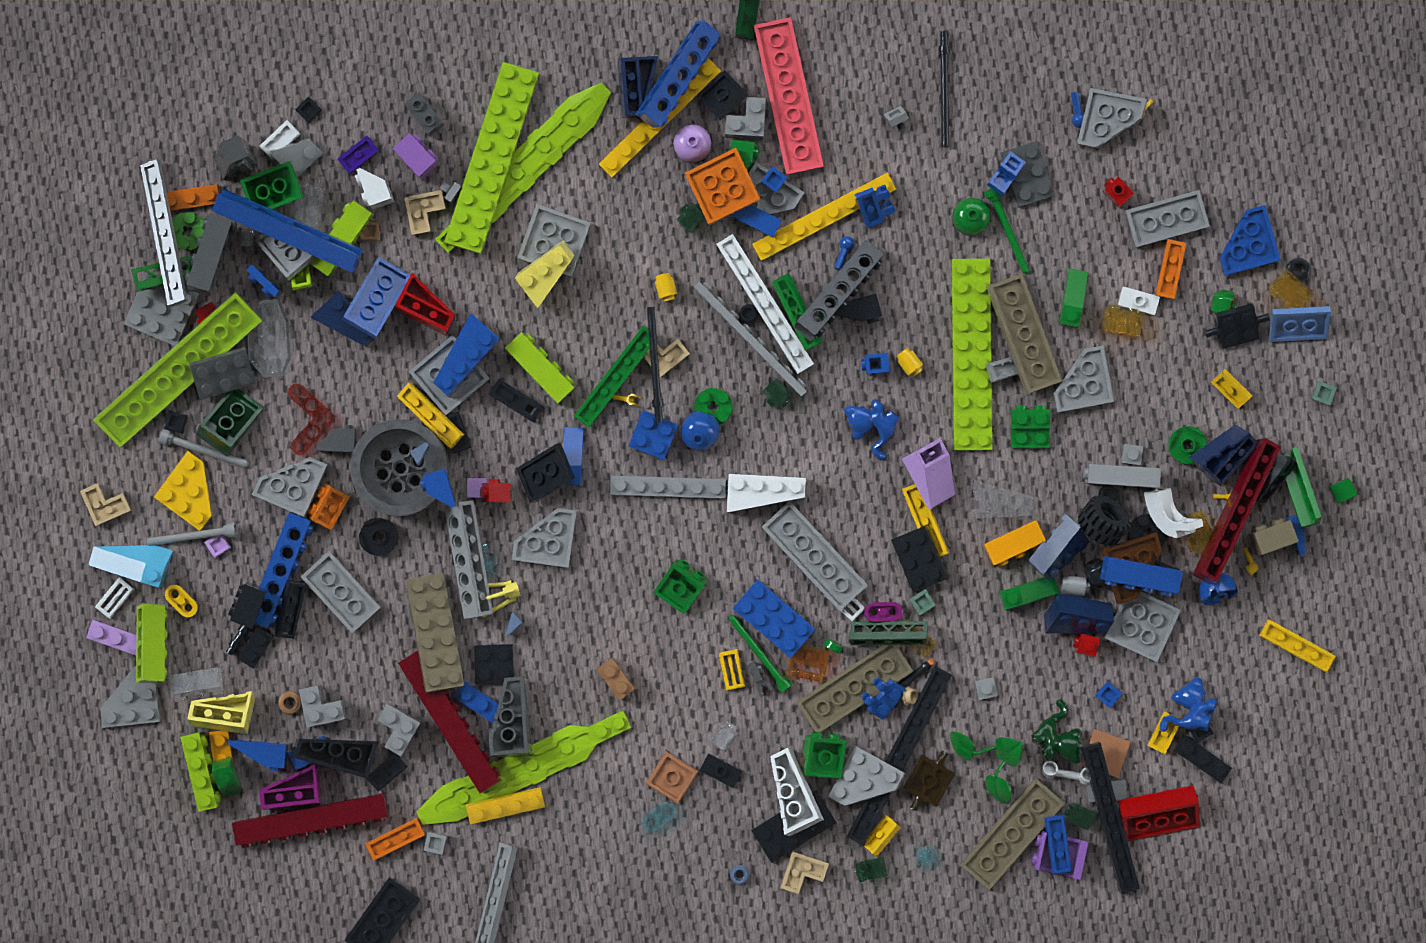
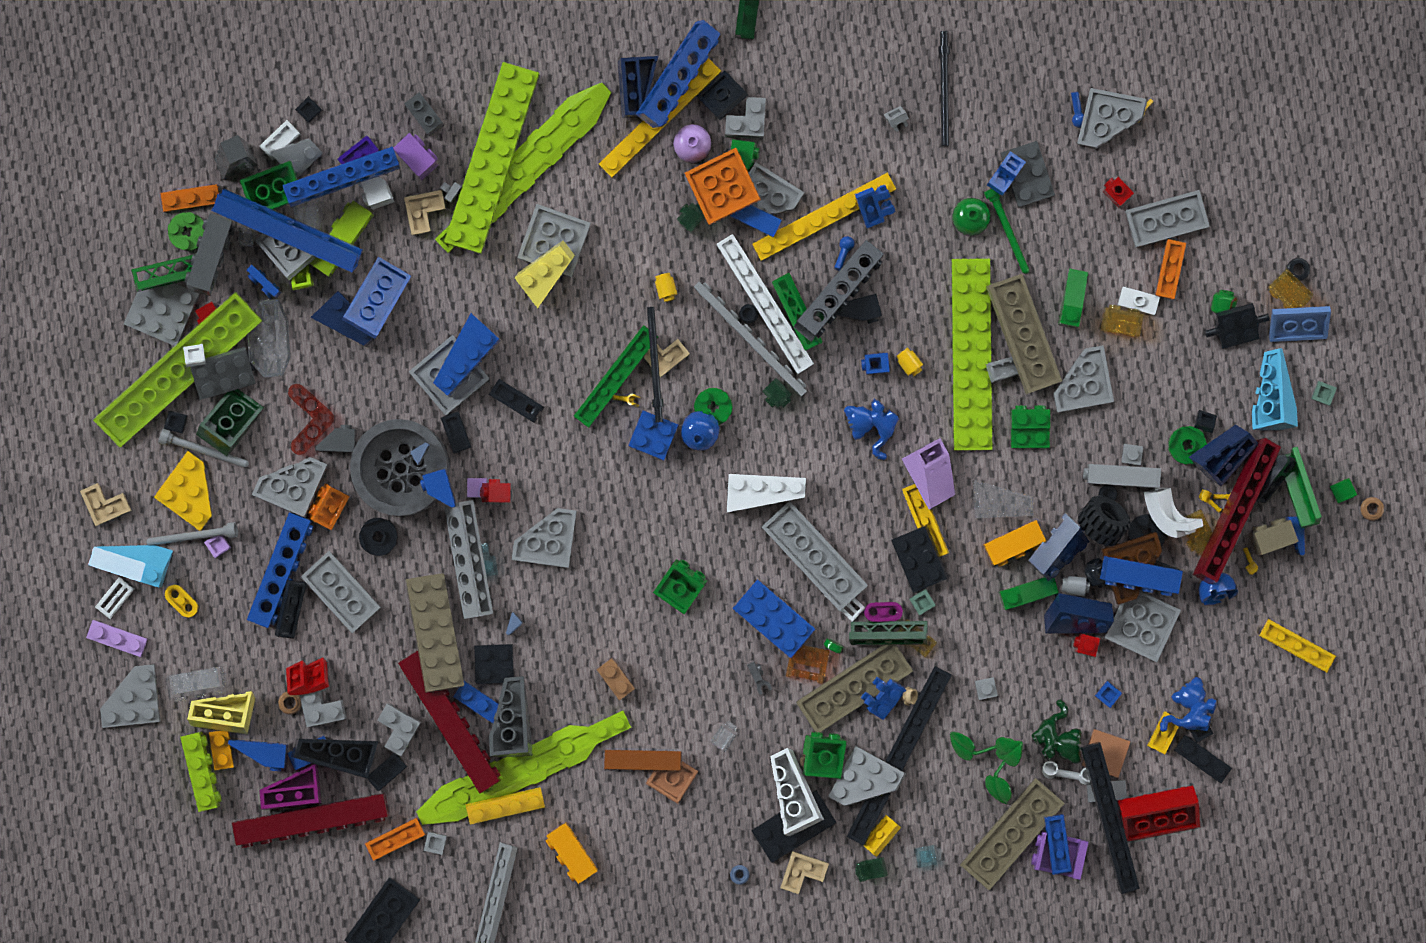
(151, 643): lime brick -> none
(164, 233): plate -> none
(194, 355): none -> white tile
(226, 777): green slope -> none
(248, 604): black slope -> none
(255, 646): black plate -> none
(307, 678): none -> red slope
(341, 176): none -> blue brick
(371, 232): medium nougat tile -> none
(424, 307): red wedge -> none
(430, 415): yellow tile -> none
(510, 591): light yellow plant -> none
(539, 367): lime brick -> none
(545, 473): black plate -> none
(571, 853): none -> light orange brick
(574, 452): slope -> none
(643, 760): none -> dark orange tile
(658, 816): clear light blue plate -> none
(668, 487): light grey plate -> none
(720, 770): black plate -> none
(735, 685): yellow tile -> none
(774, 179): blue plate -> none
(782, 682): green piece -> none
(788, 96): coral plate -> none
(916, 673): black piece -> none
(929, 780): dark brown plate -> none
(1079, 815): clear green brick -> none
(1205, 421): none -> black tile
(1205, 496): none -> yellow hand
(1231, 389): yellow plate -> none
(1250, 243): blue plate -> none
(1276, 400): none -> medium azure wedge
(1378, 514): none -> medium nougat piece

